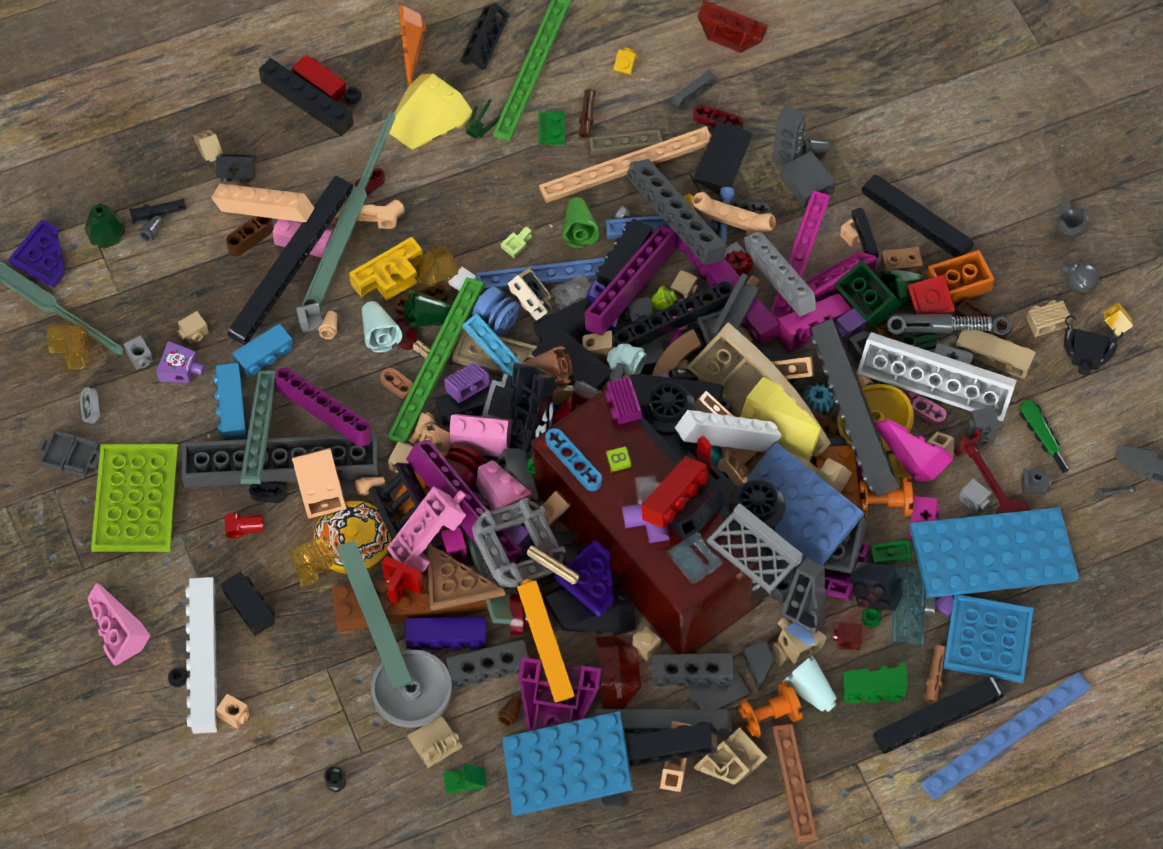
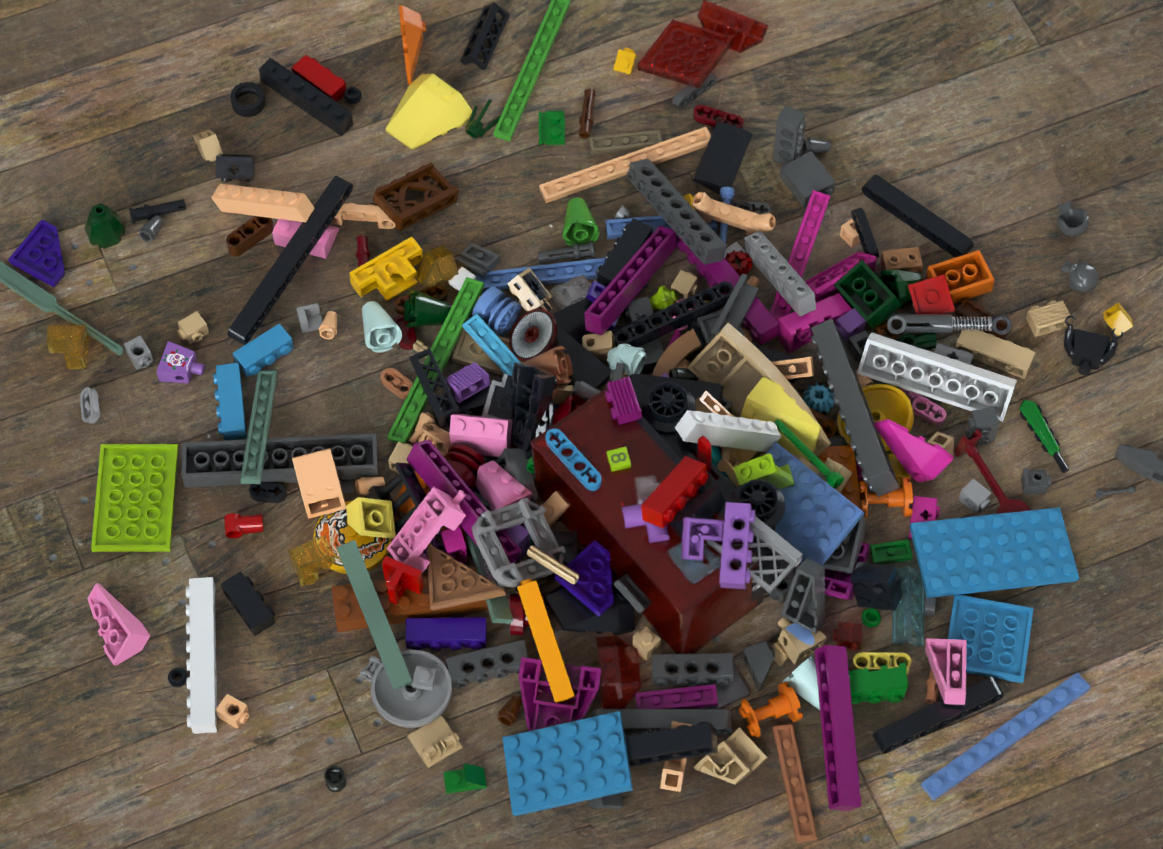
(69, 453): dark grey piece -> none
(245, 88): none -> black tyre
(323, 406): magenta beam -> none
(345, 224): sand green piece -> none
(362, 250): none -> dark red pin
(371, 517): none -> light yellow slope
(371, 667): none -> light grey bush
(374, 183): dark red beam -> none
(415, 181): none -> reddish brown fence
(424, 678): none -> light grey plate
(441, 416): none -> black fence
(477, 259): none -> dark grey plate
(516, 243): yellowish green plate -> none
(536, 322): none -> piece
(544, 255): none -> dark grey pin
(633, 593): none -> dark grey tile
(678, 698): none -> magenta plate
(685, 53): none -> clear red plate
(695, 532): none -> medium lavender brick
(736, 513): none -> medium lavender brick
(764, 469): none -> lime panel
(833, 478): none -> green piece
(837, 728): none -> magenta brick
(888, 659): none -> light yellow beam
(945, 604): medium lavender tile -> none
(948, 665): none -> bright pink wedge

